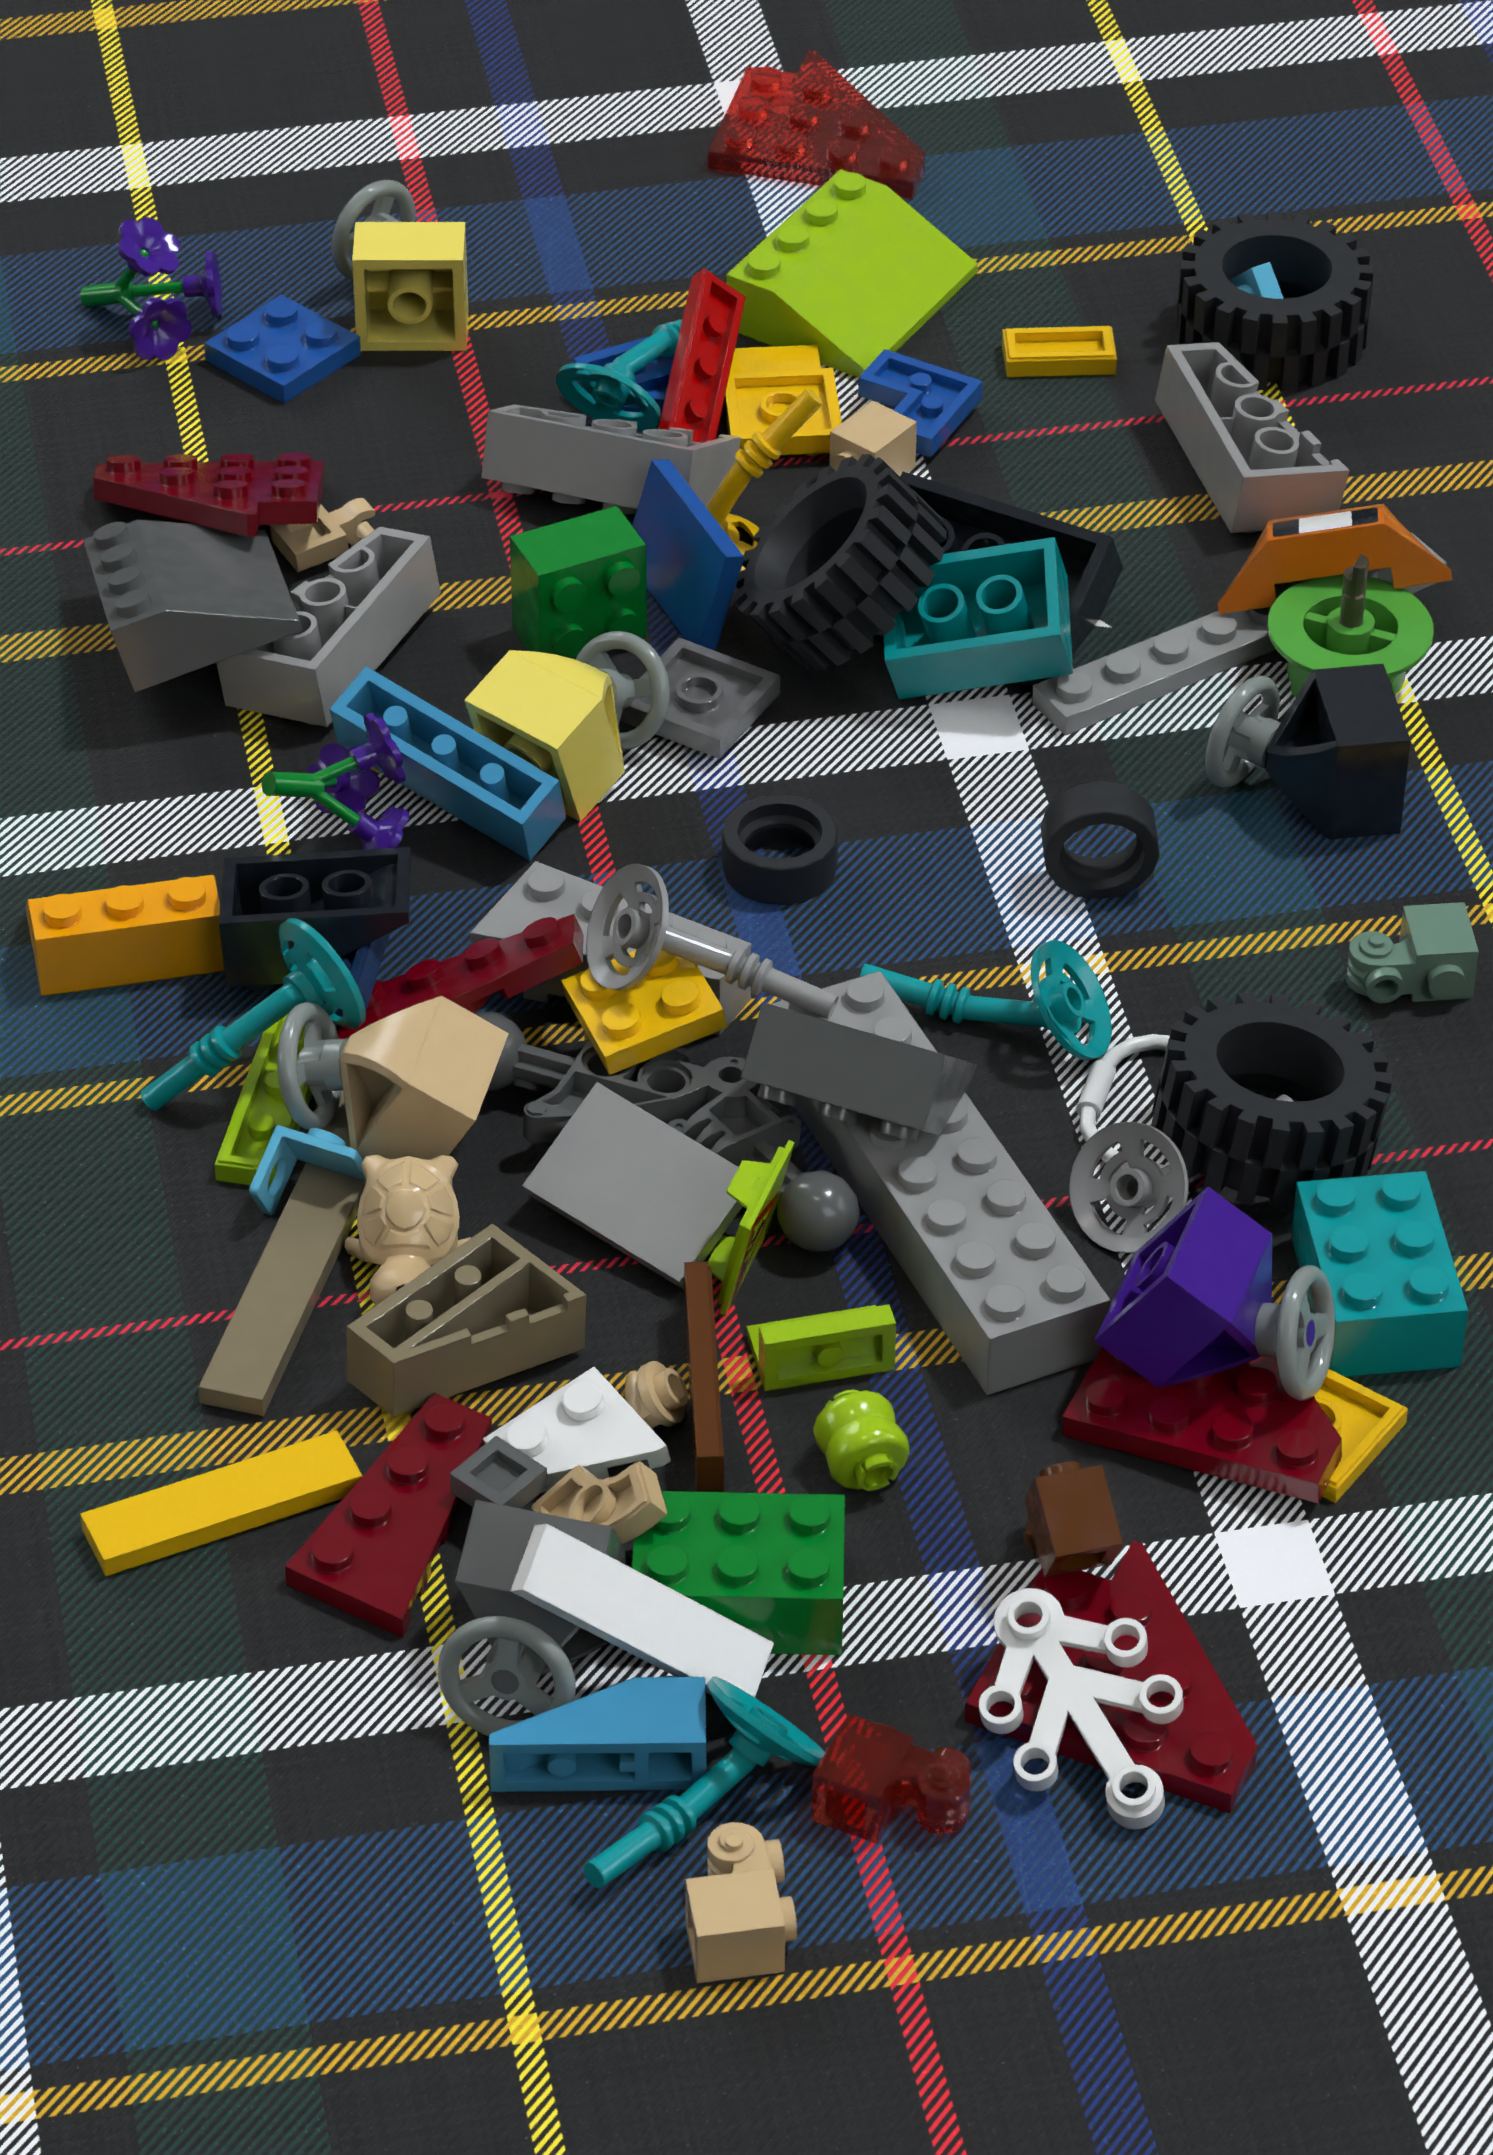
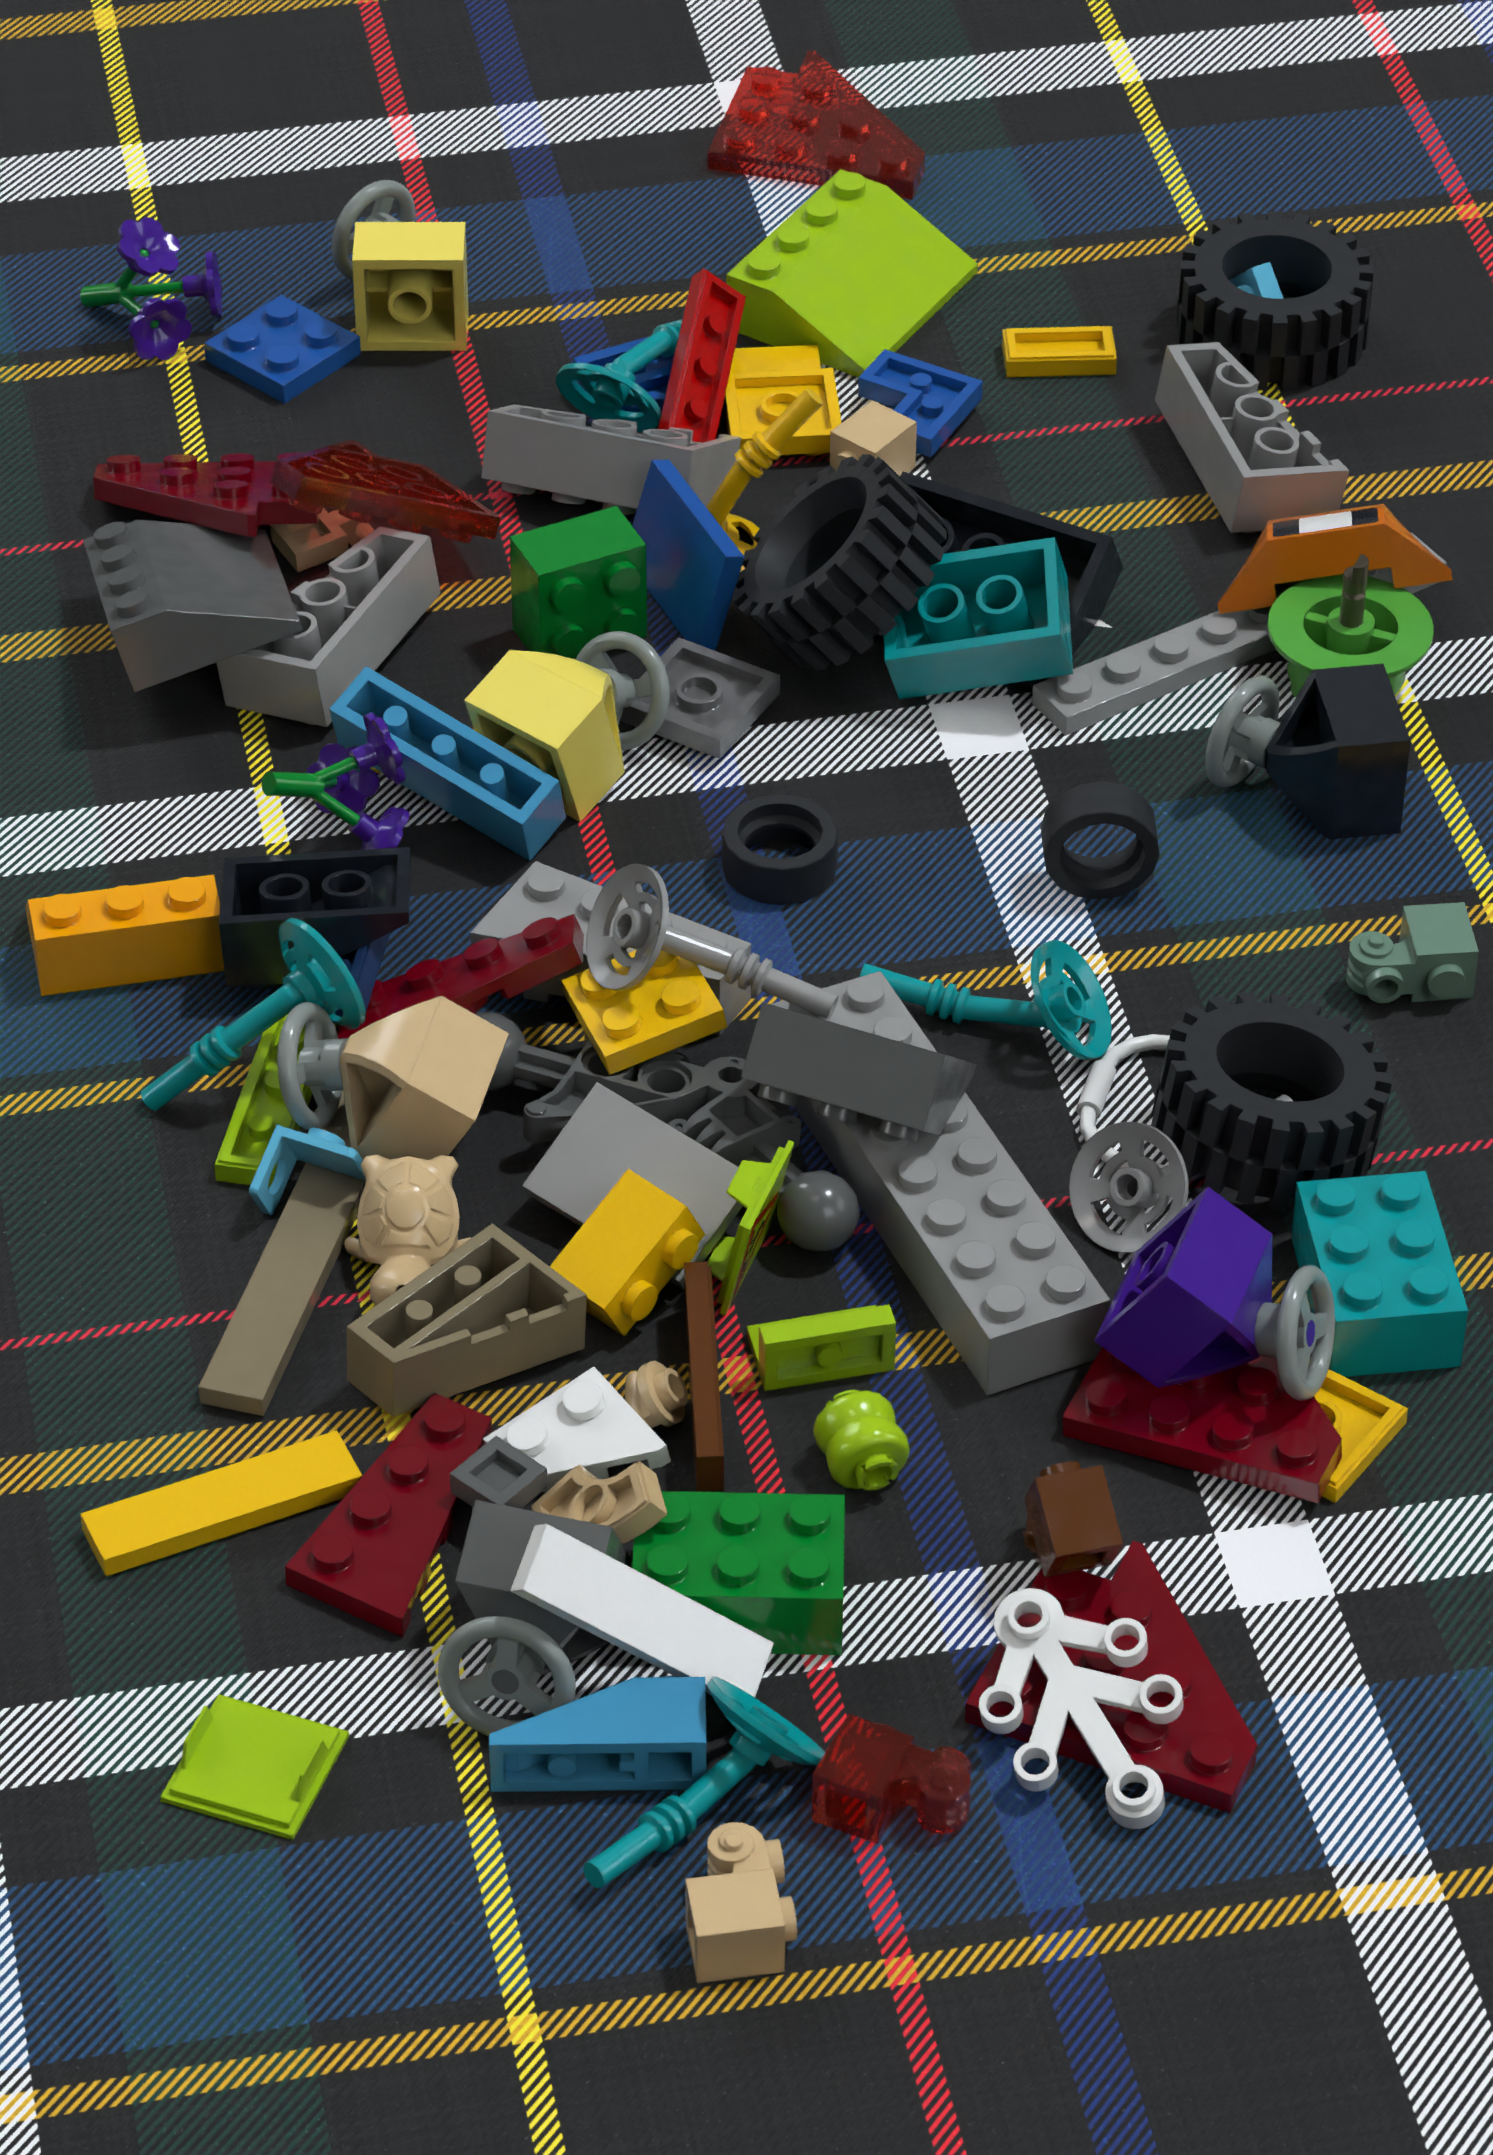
(254, 1766): none -> lime piece
(372, 485): none -> clear red wing
(629, 1251): none -> yellow brick

